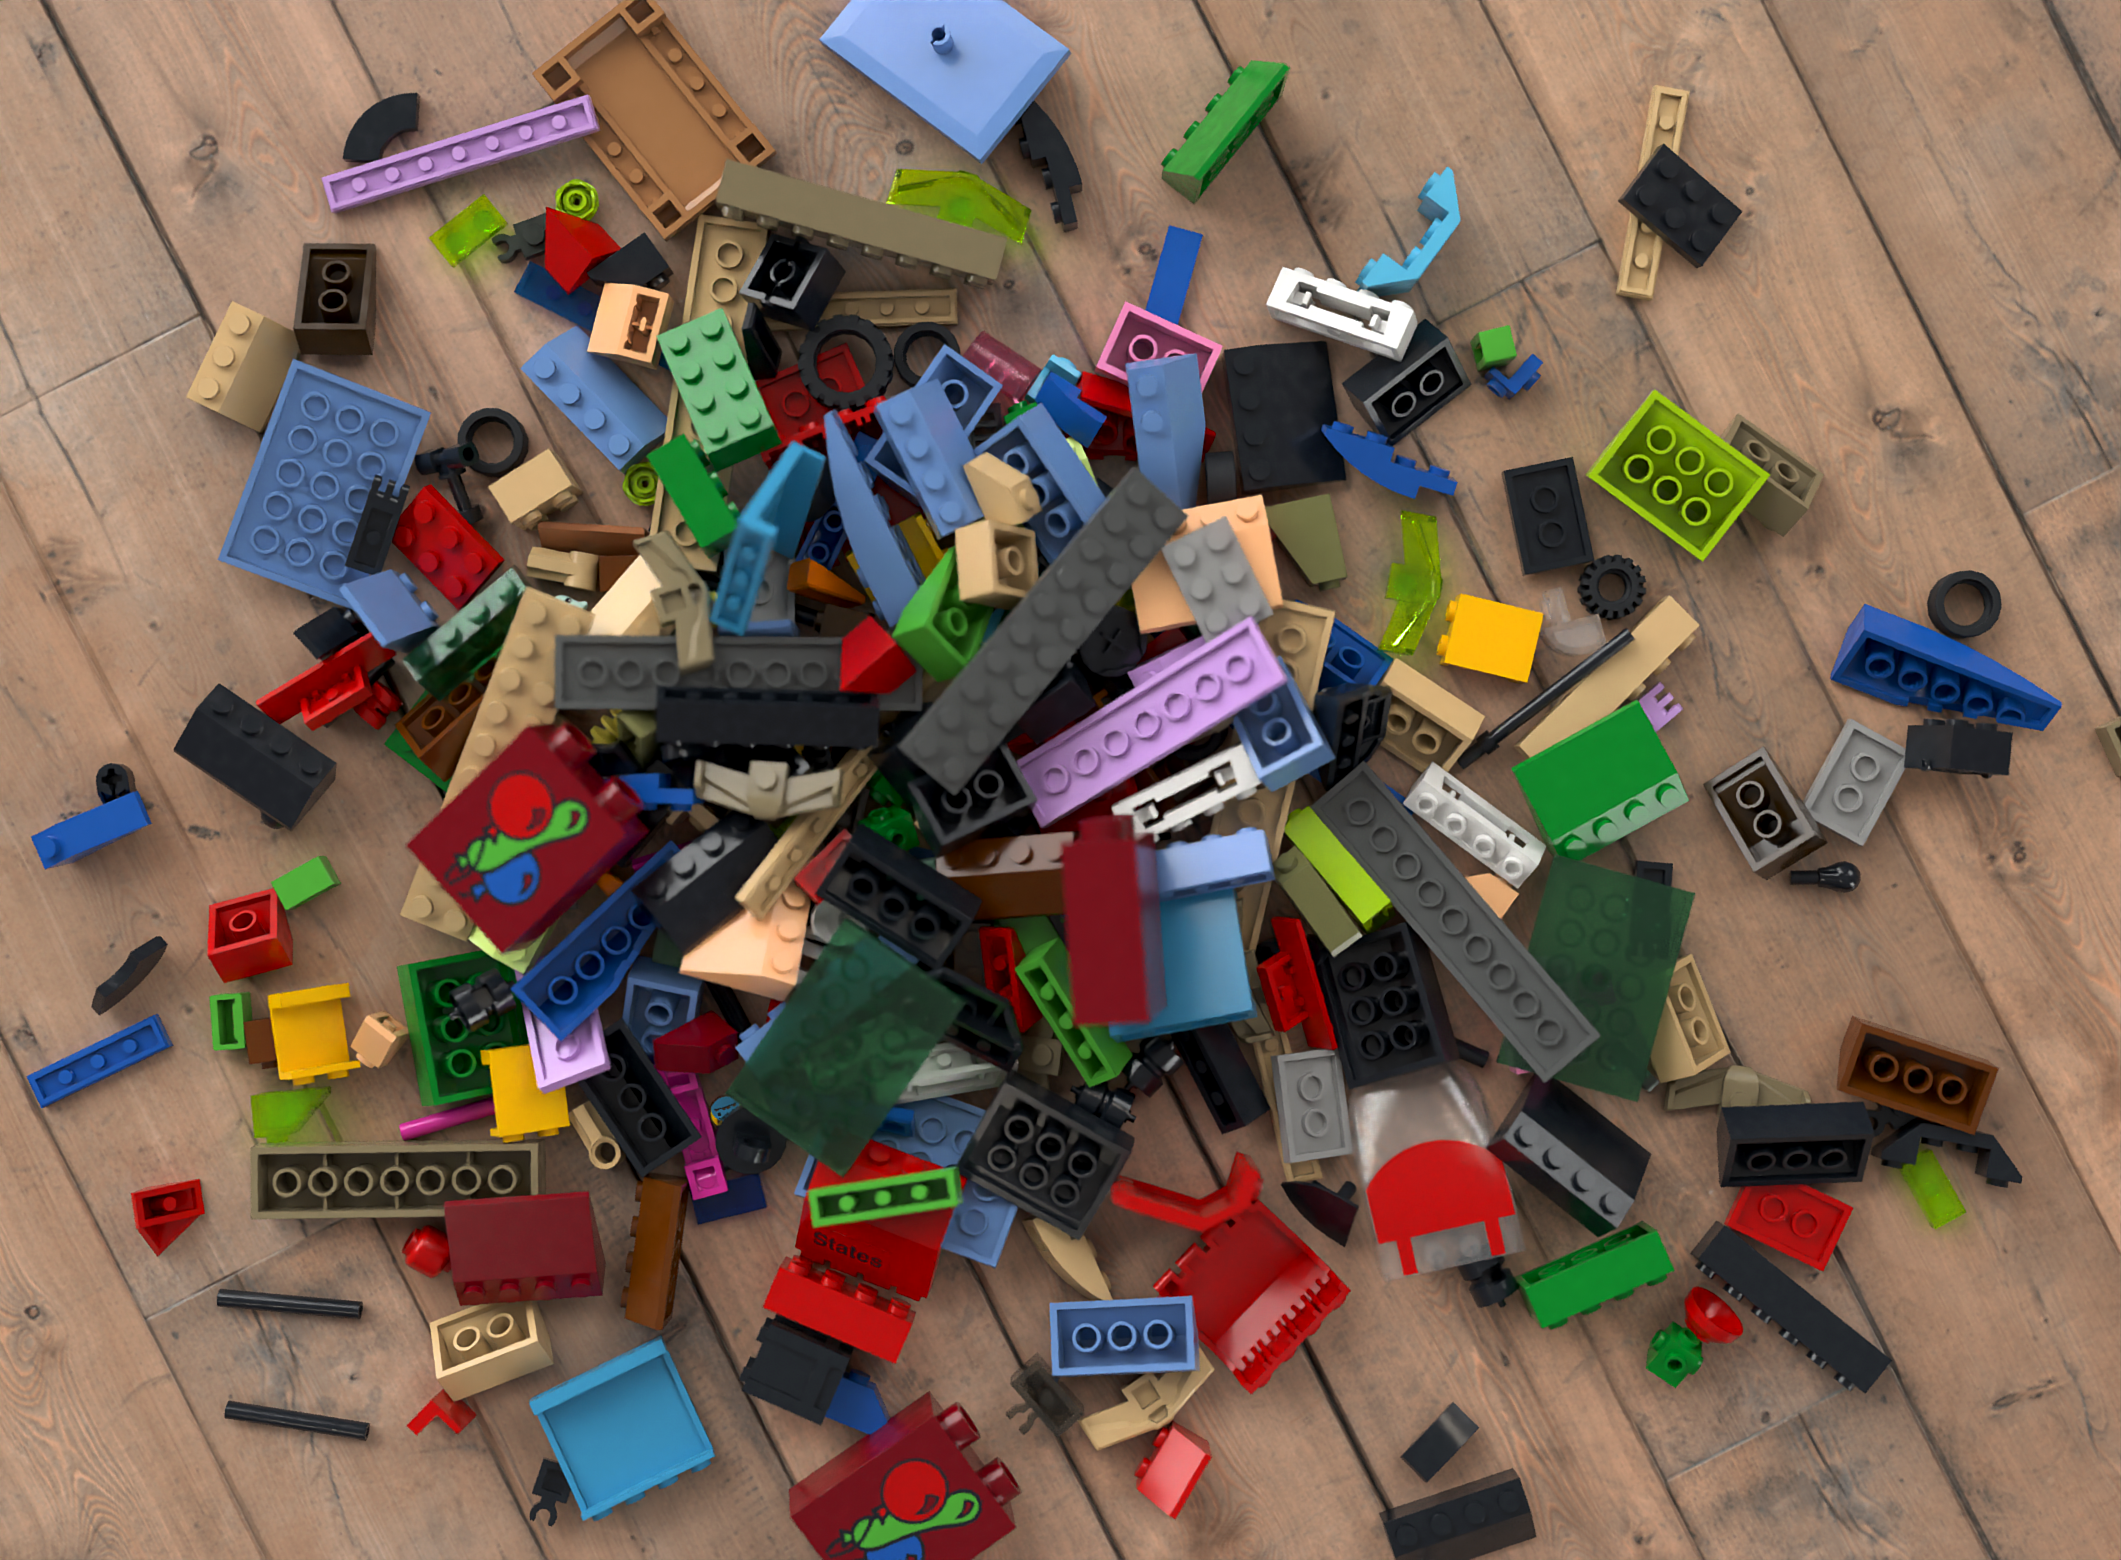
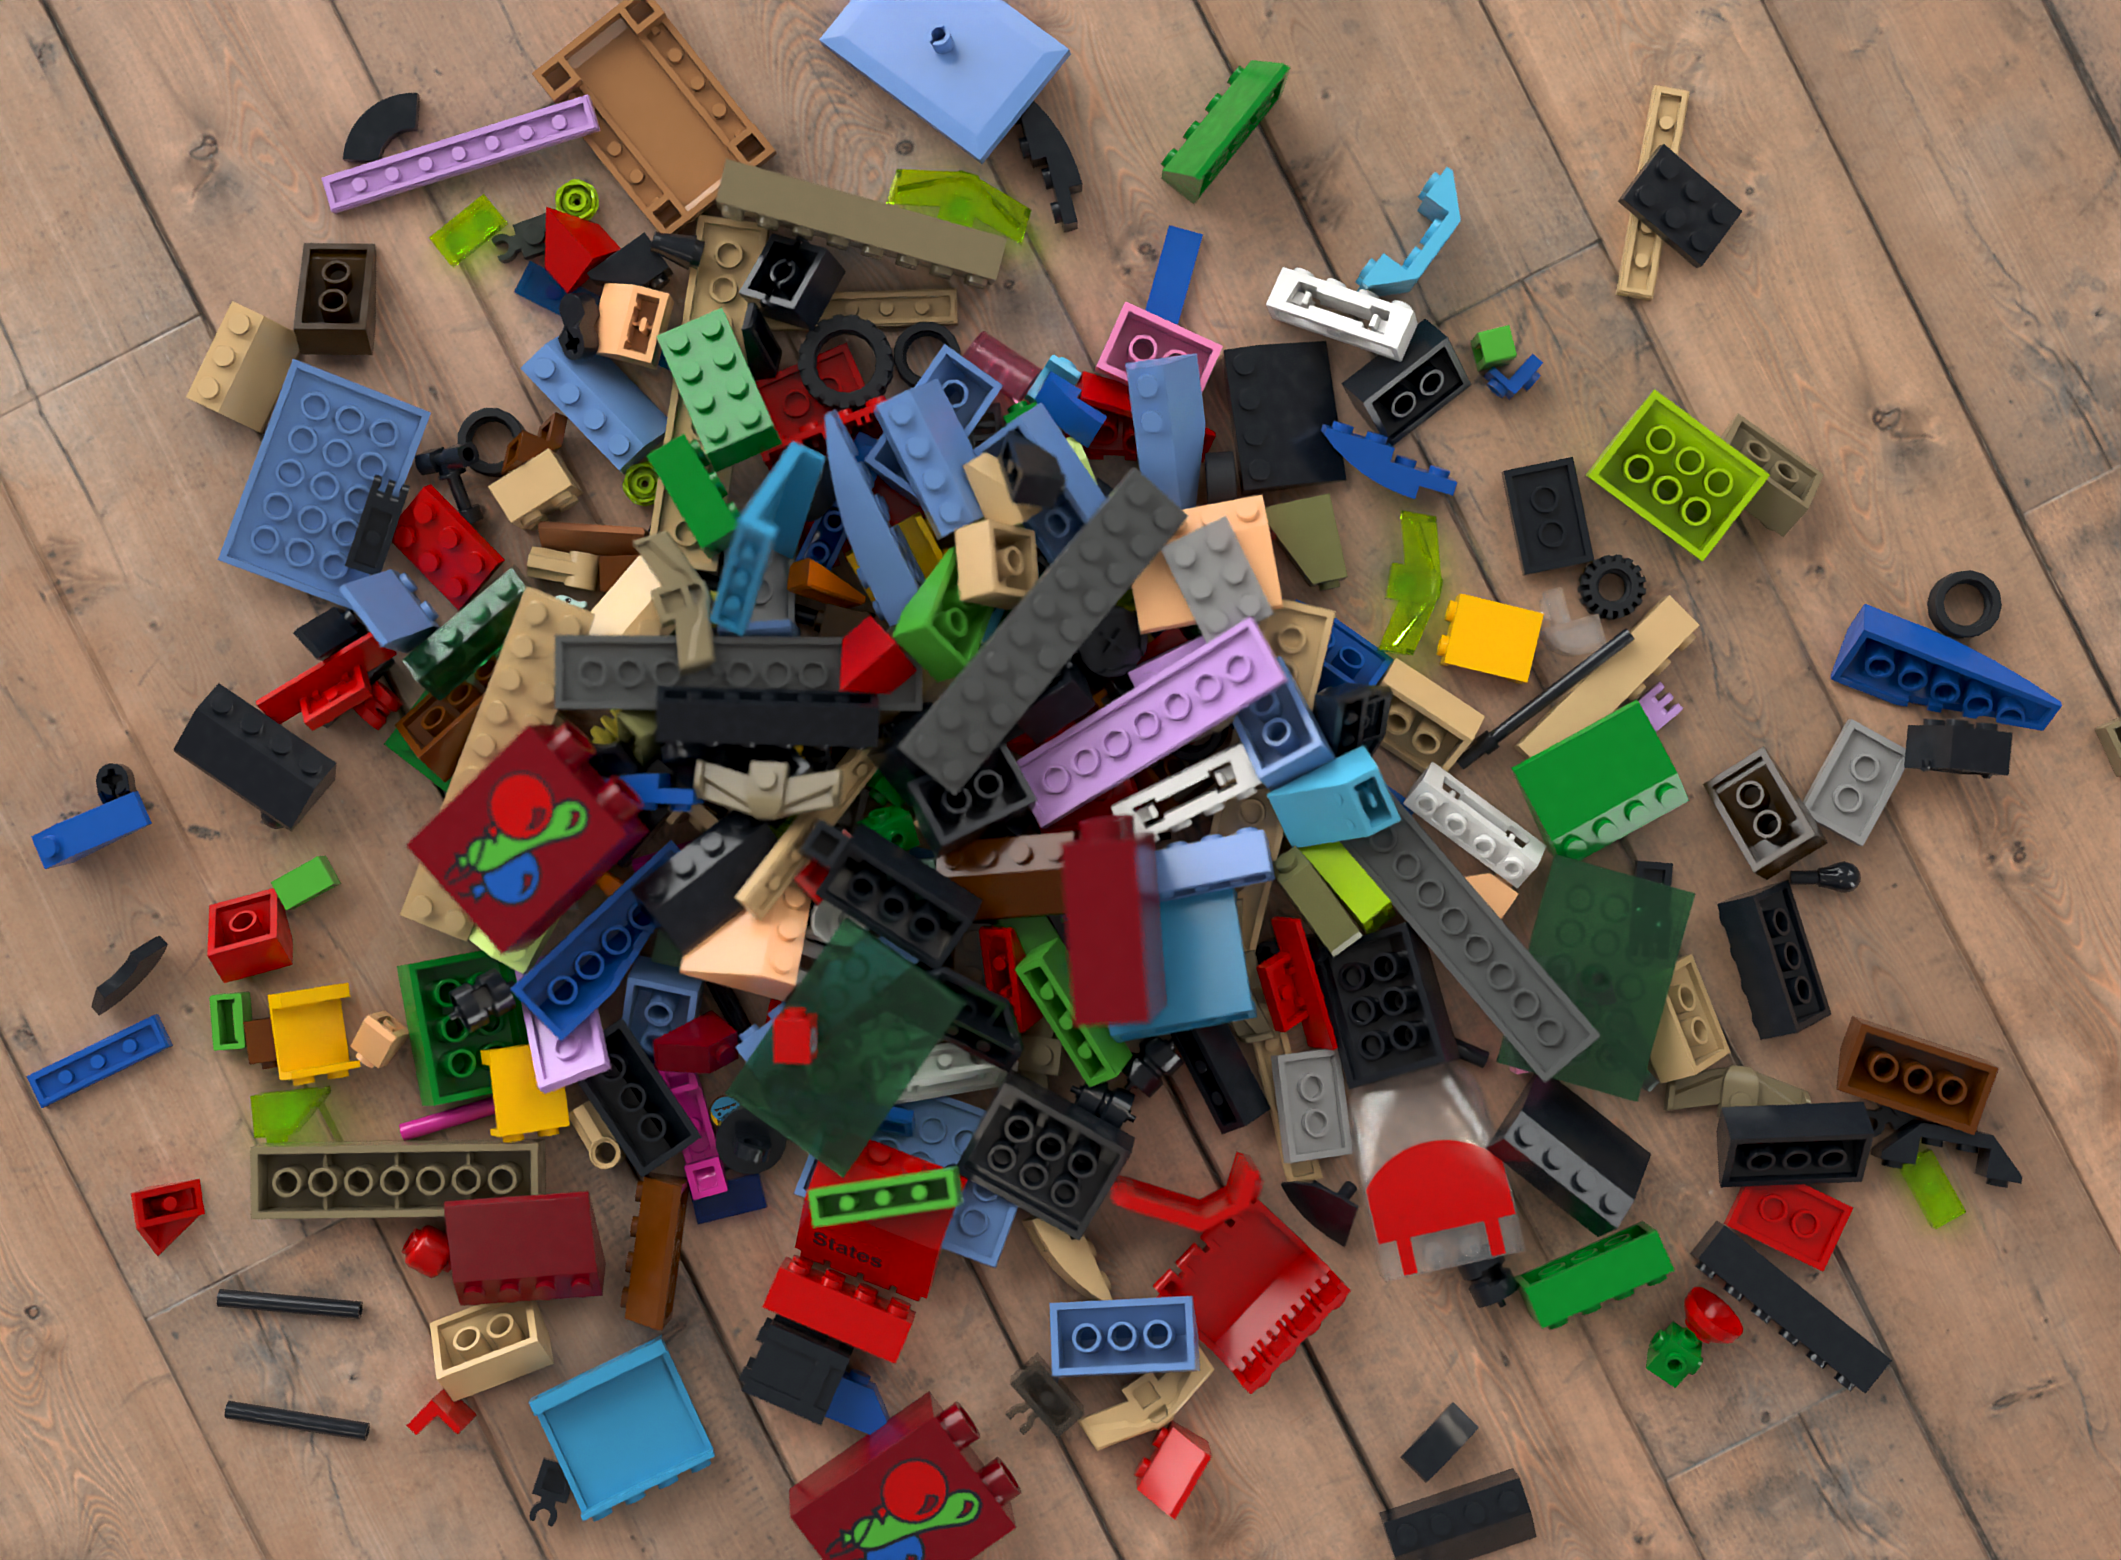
(527, 445): none -> reddish brown slope
(578, 335): none -> black piece
(678, 248): none -> black cone
(795, 1036): none -> red brick
(824, 845): none -> black brick
(1030, 472): none -> black slope
(1335, 802): none -> medium azure slope
(1774, 960): none -> black slope

